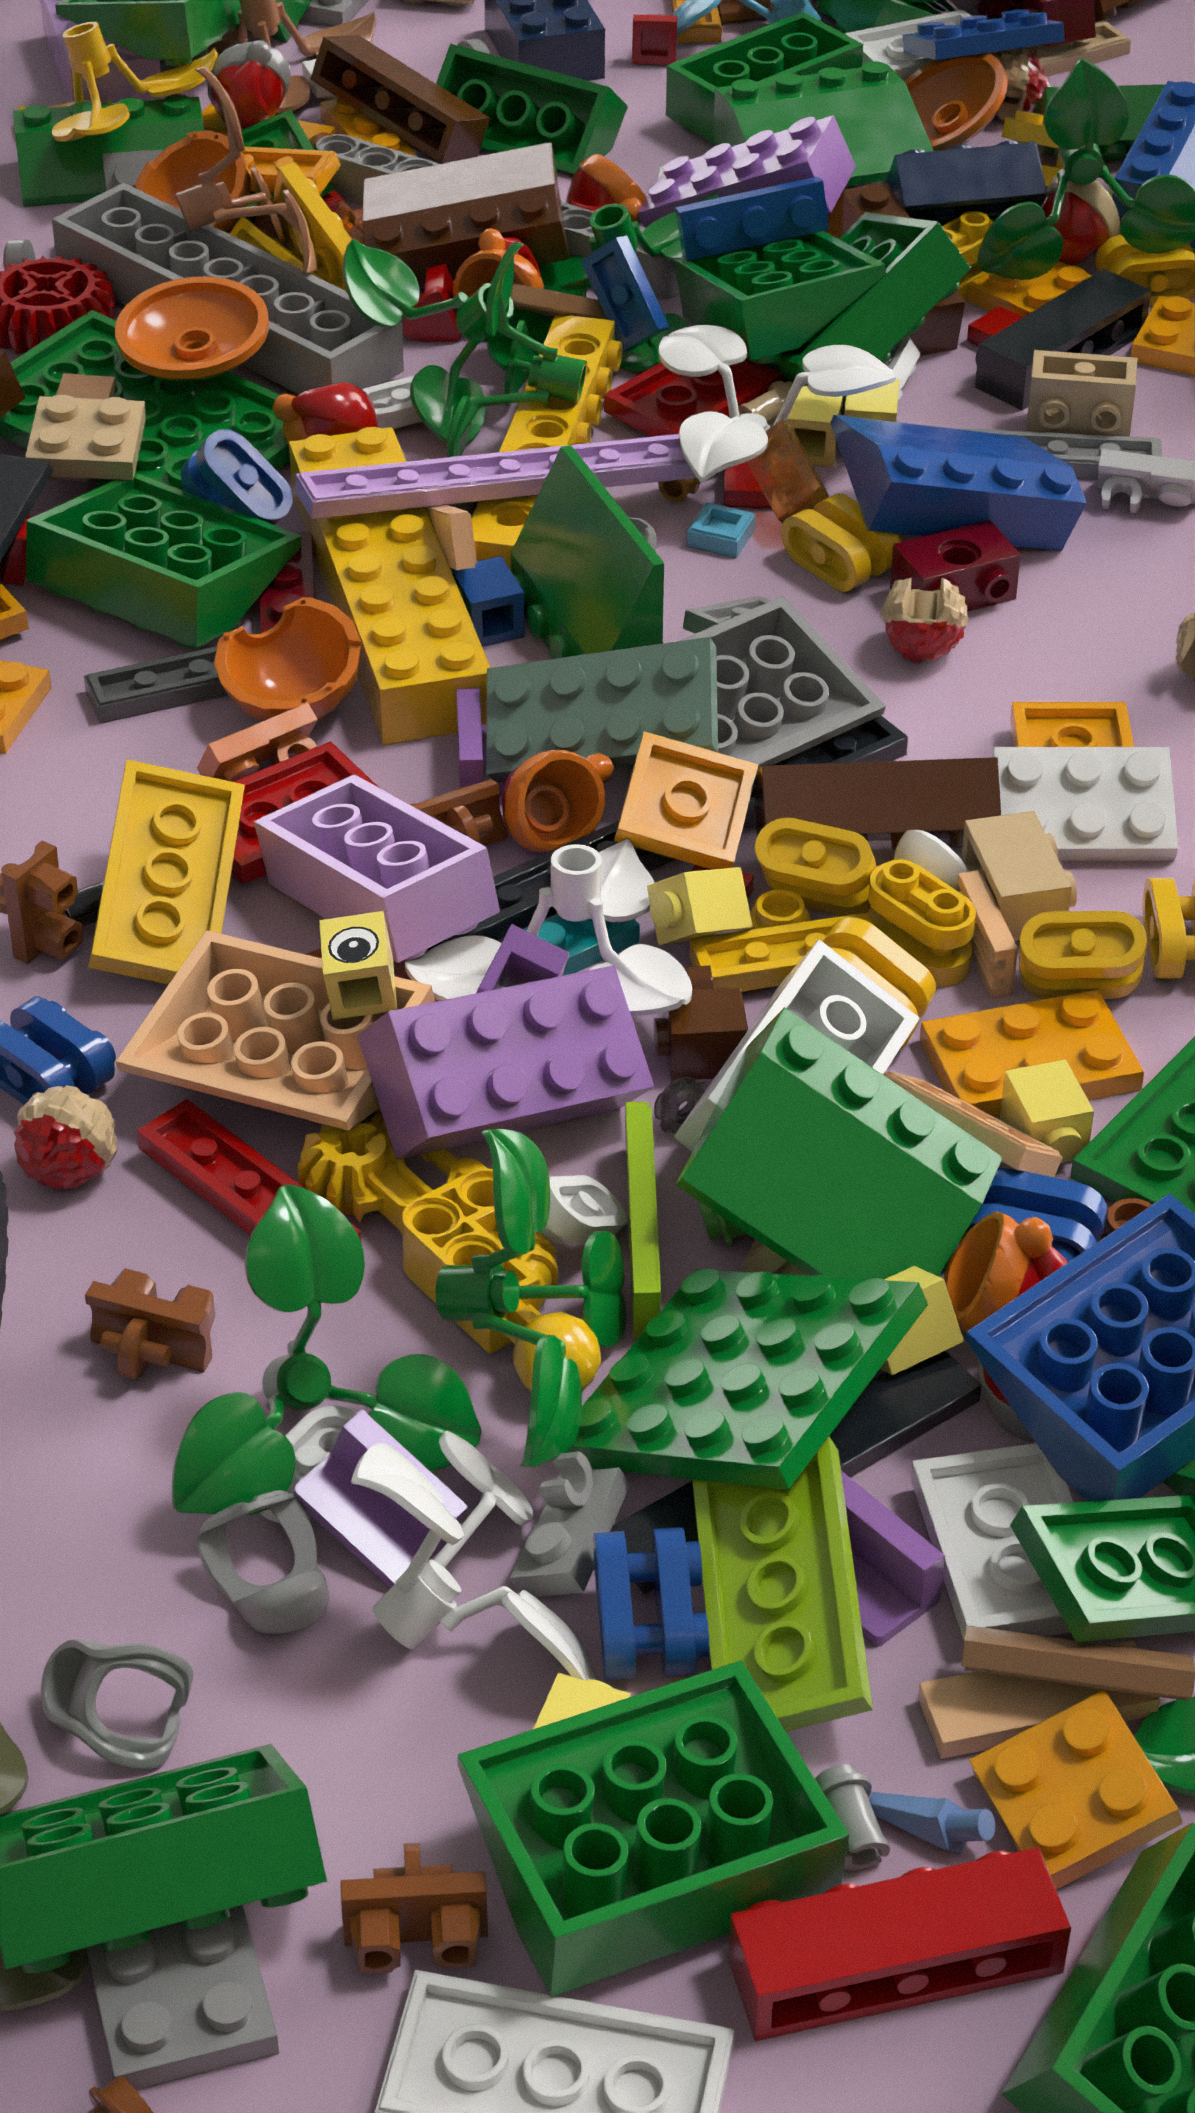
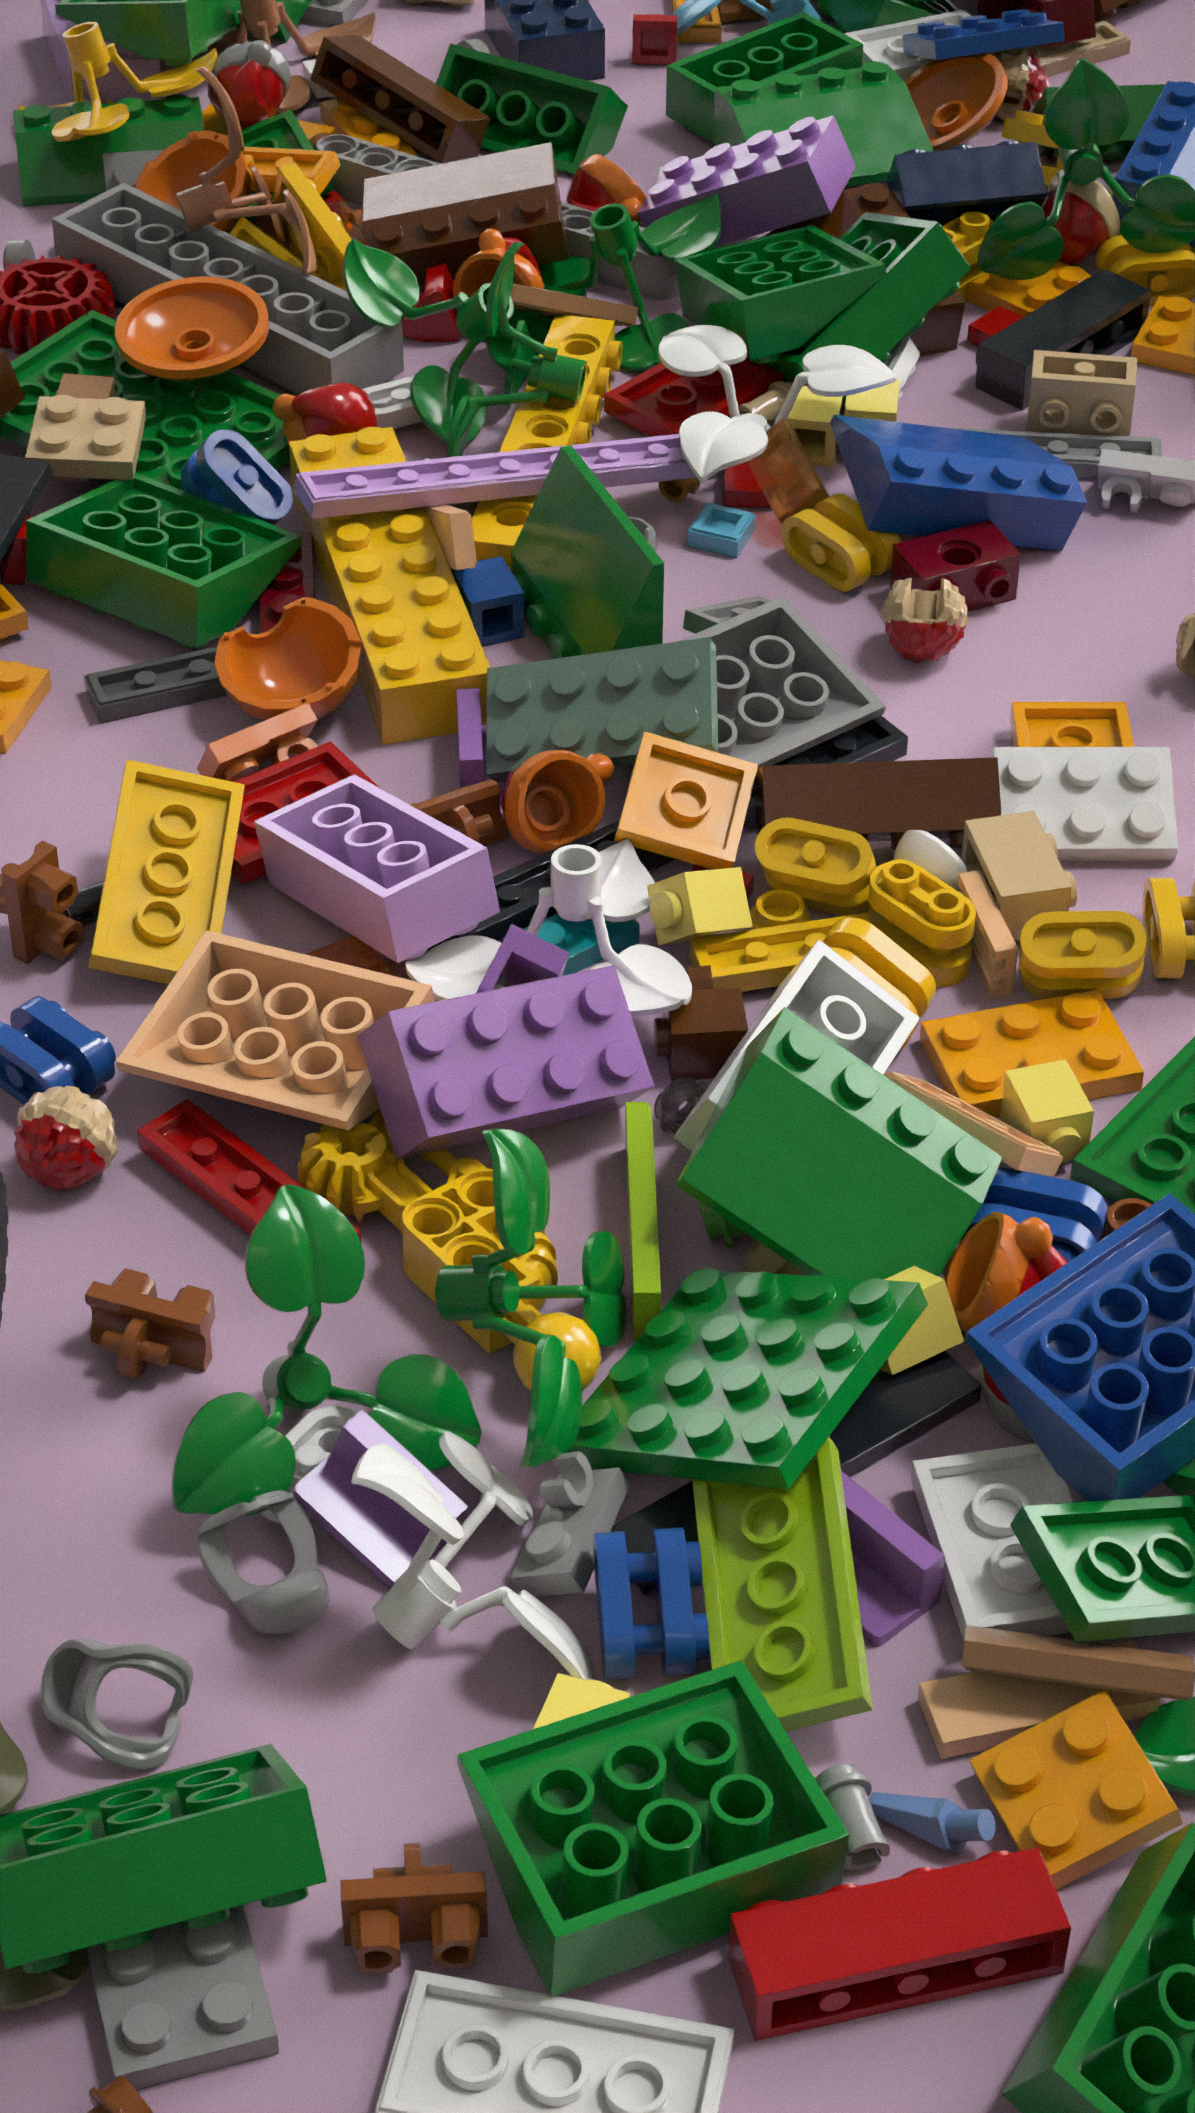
(358, 965): light yellow brick -> none
(580, 1208): white plate -> none
(625, 293): blue plate -> none
(752, 218): blue plate -> none

